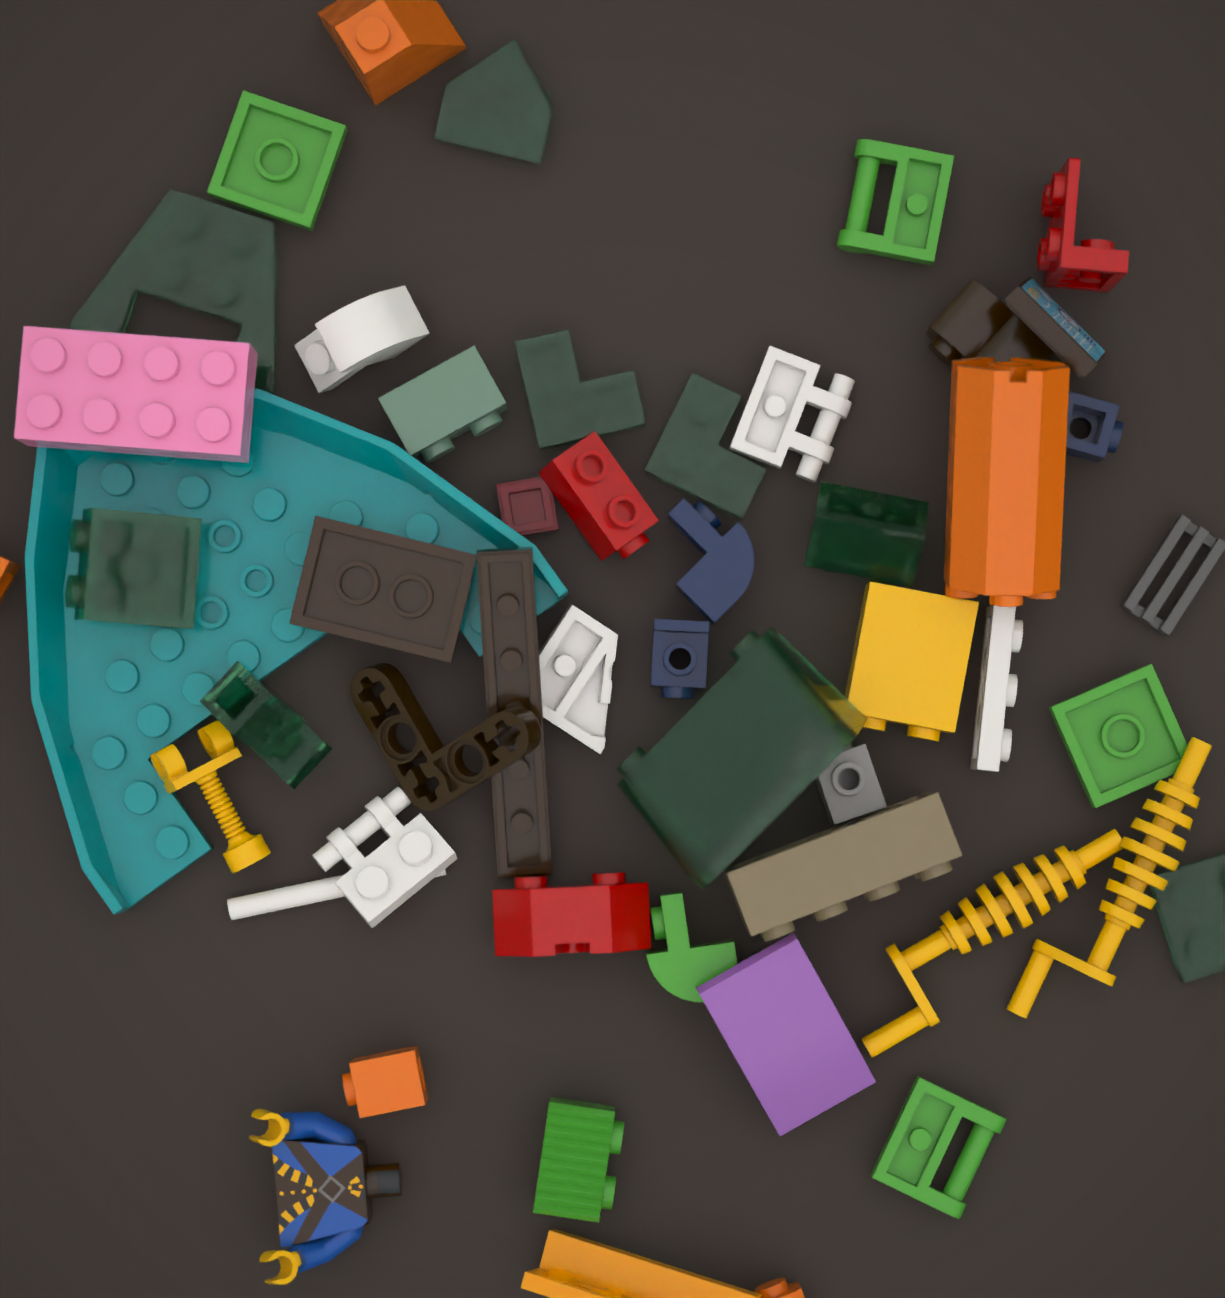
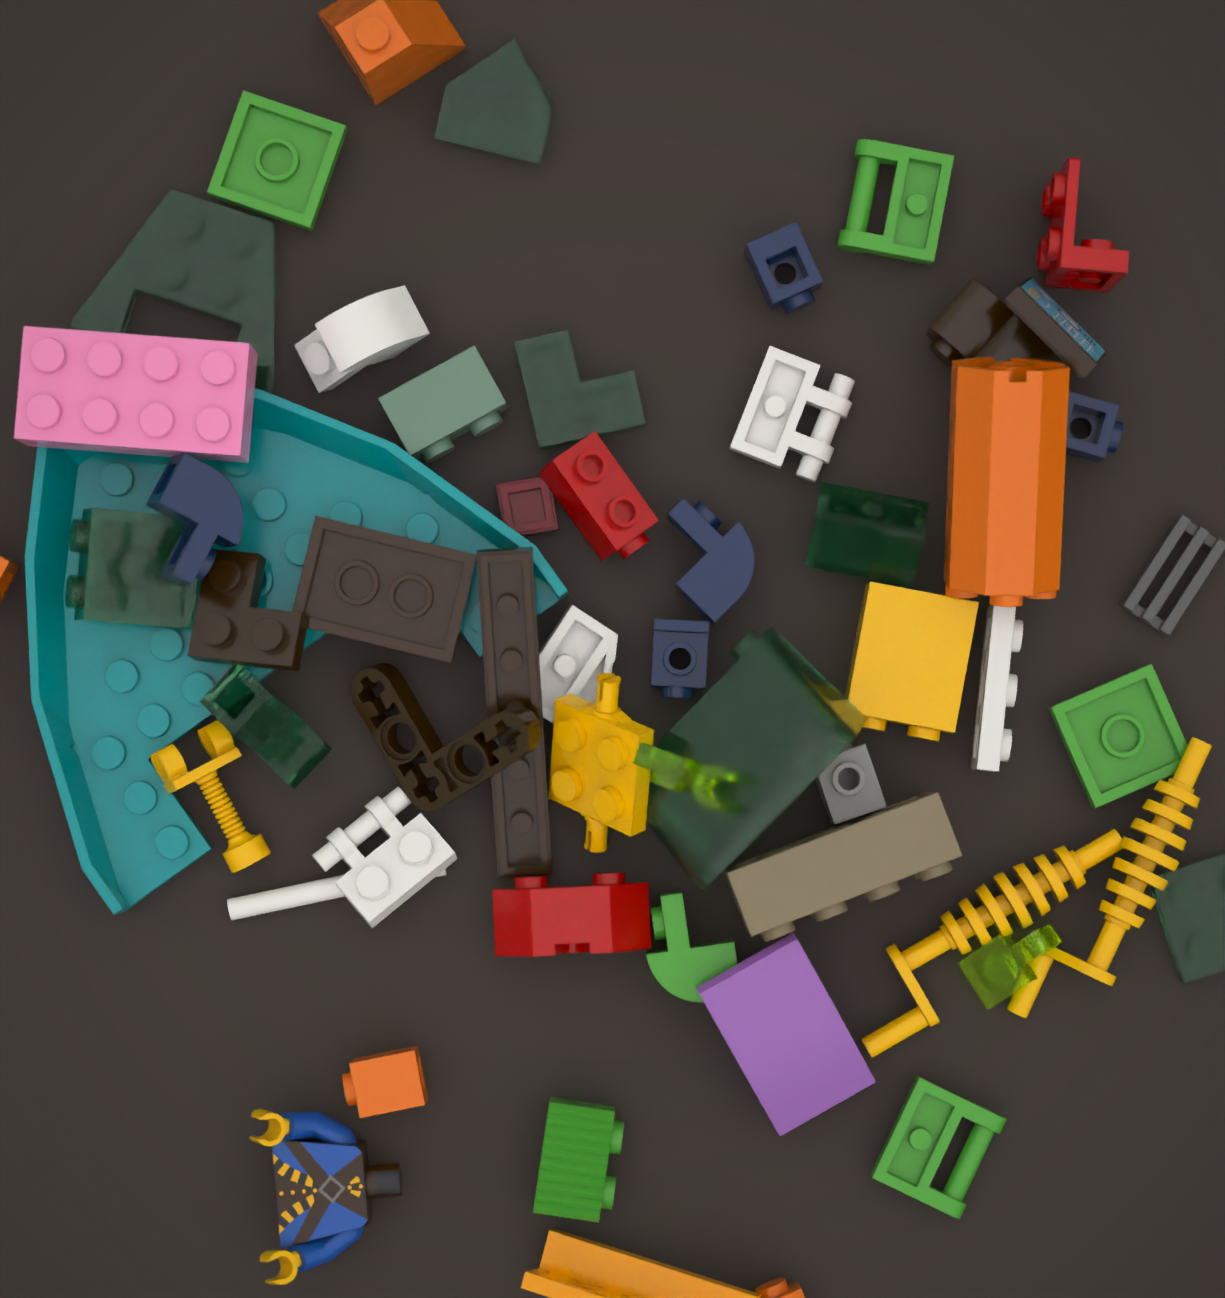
(205, 507): none -> dark blue brick
(233, 628): none -> dark brown plate
(595, 765): none -> yellow plate
(675, 770): none -> clear neon green plate
(691, 455): clear green plate -> none
(787, 249): none -> dark blue brick
(1003, 967): none -> clear neon green plate

